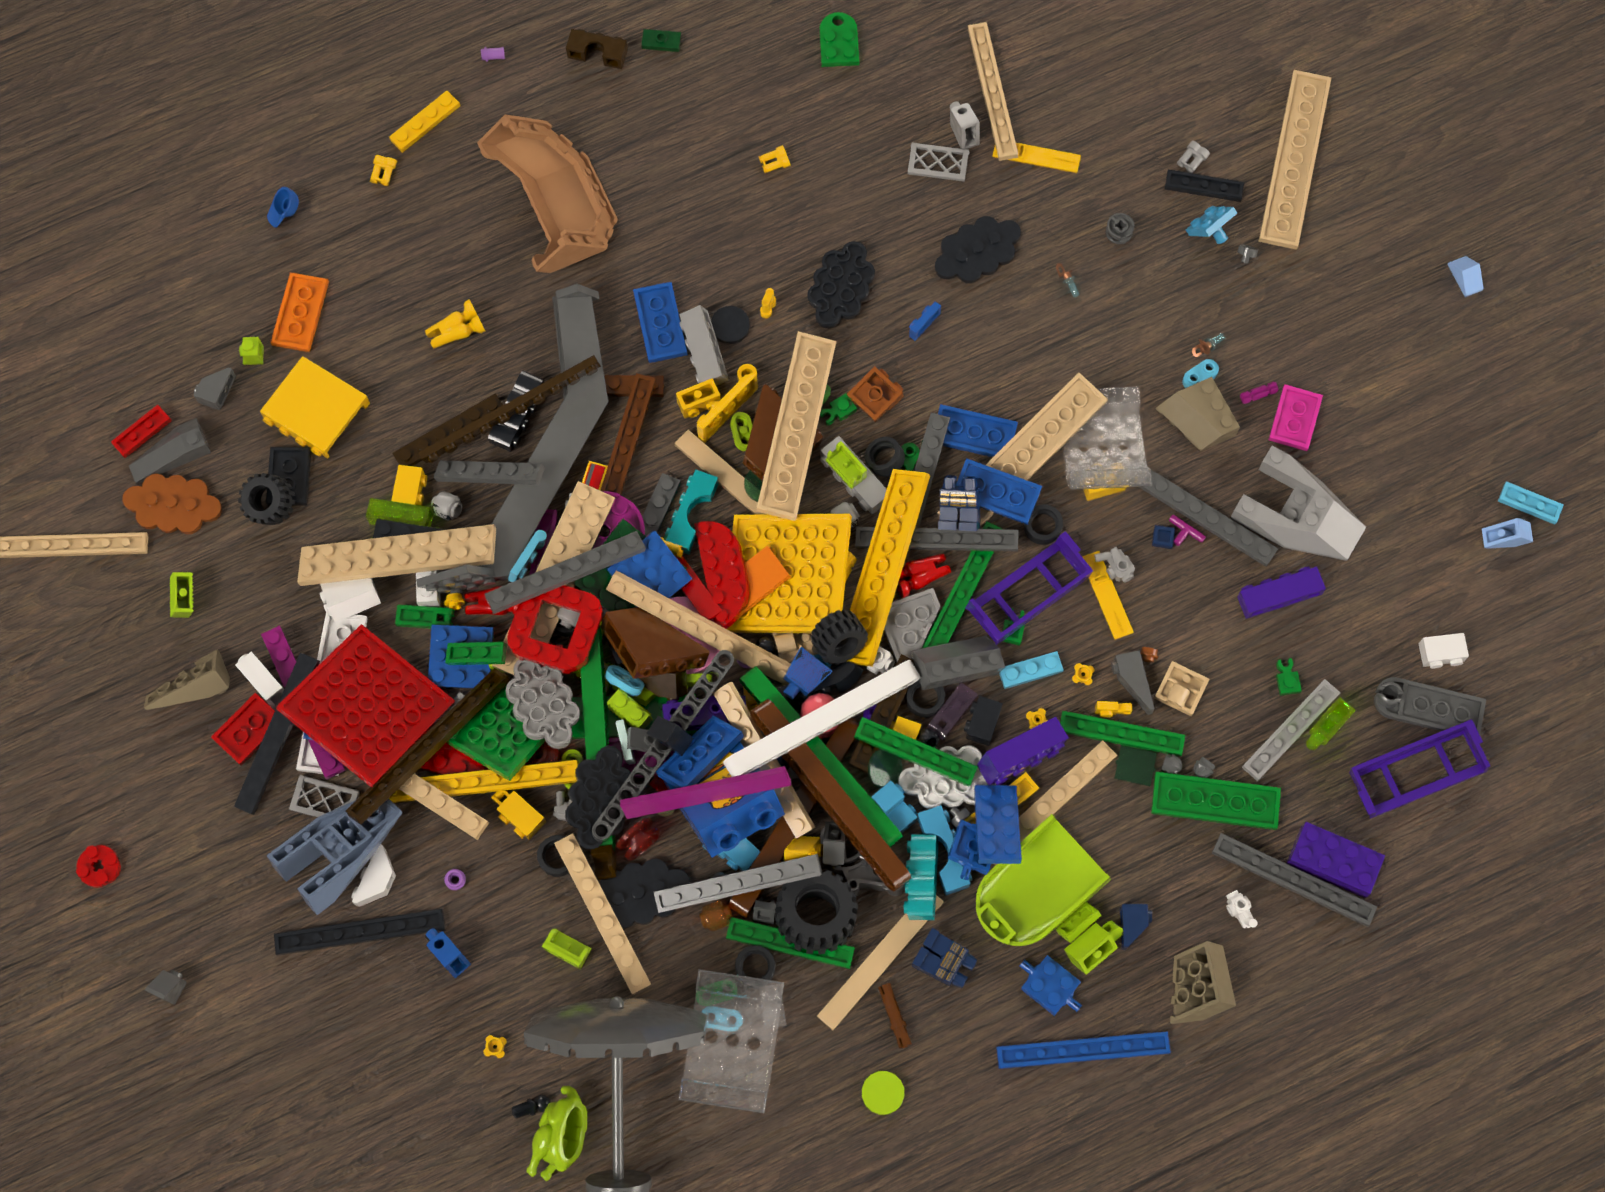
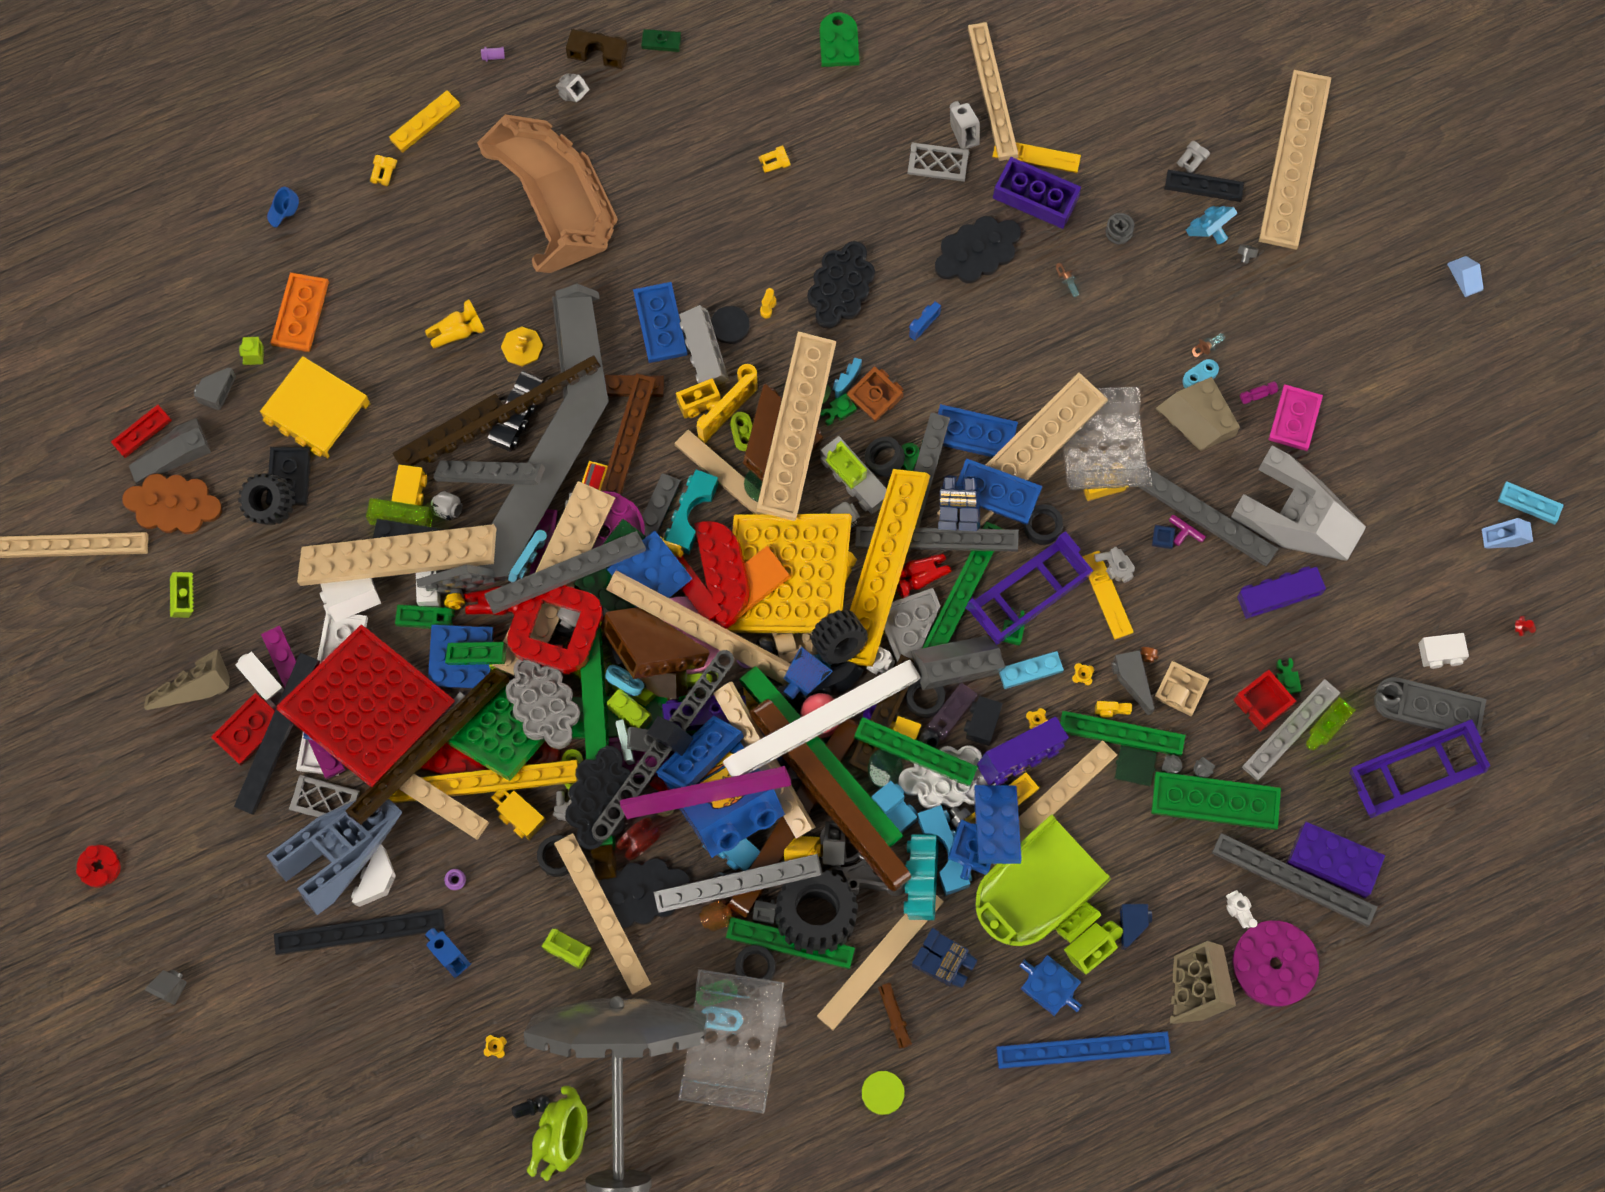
(522, 346): none -> yellow piece
(572, 87): none -> light grey brick
(846, 380): none -> dark azure slope
(1036, 192): none -> dark purple brick
(1264, 700): none -> red piece
(1271, 985): none -> magenta plate
(1522, 626): none -> red plate

